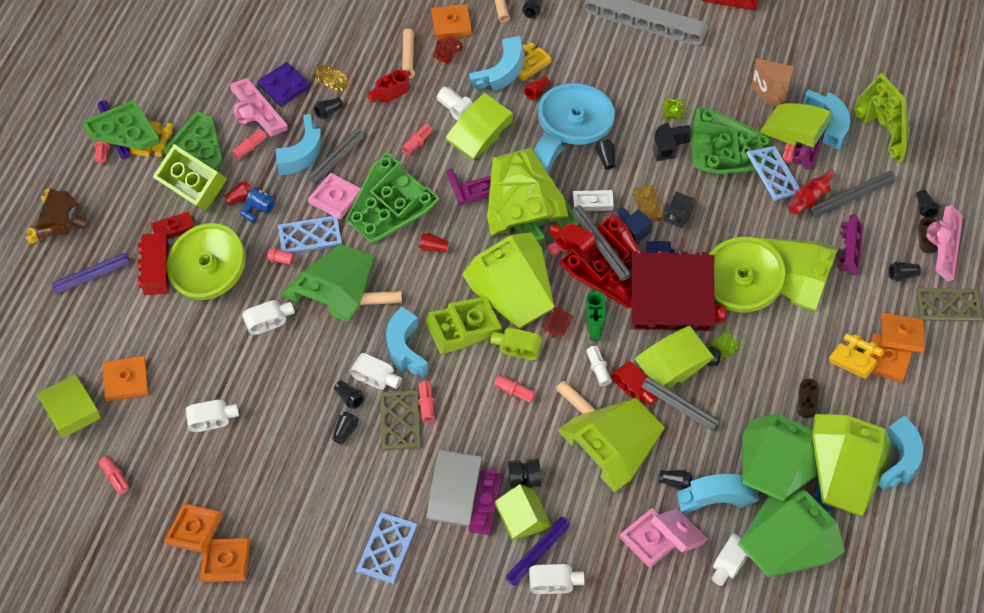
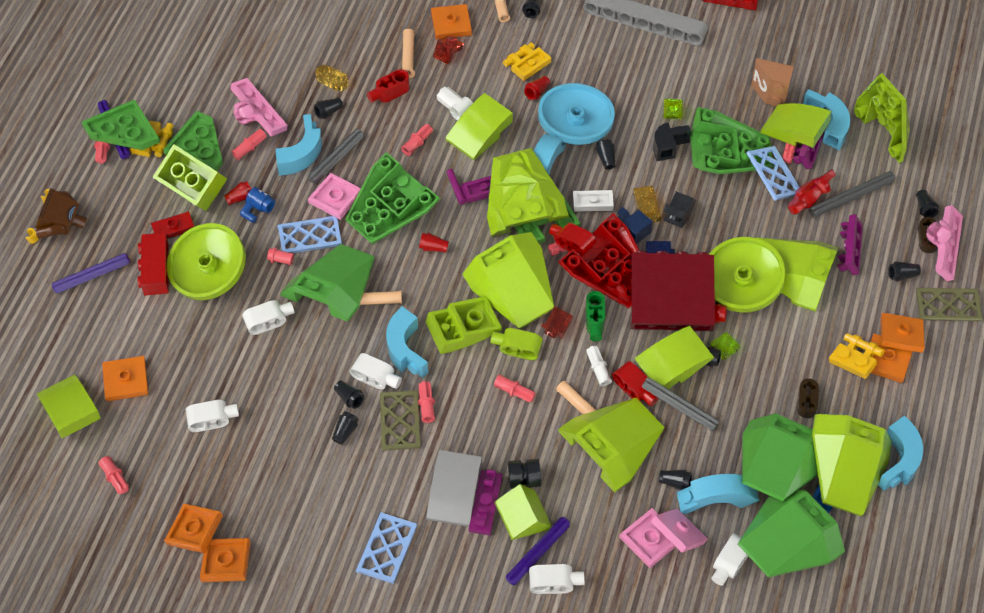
(283, 84): dark purple plate -> none
(506, 70): medium azure arch -> none
(601, 243): dark grey axle -> none

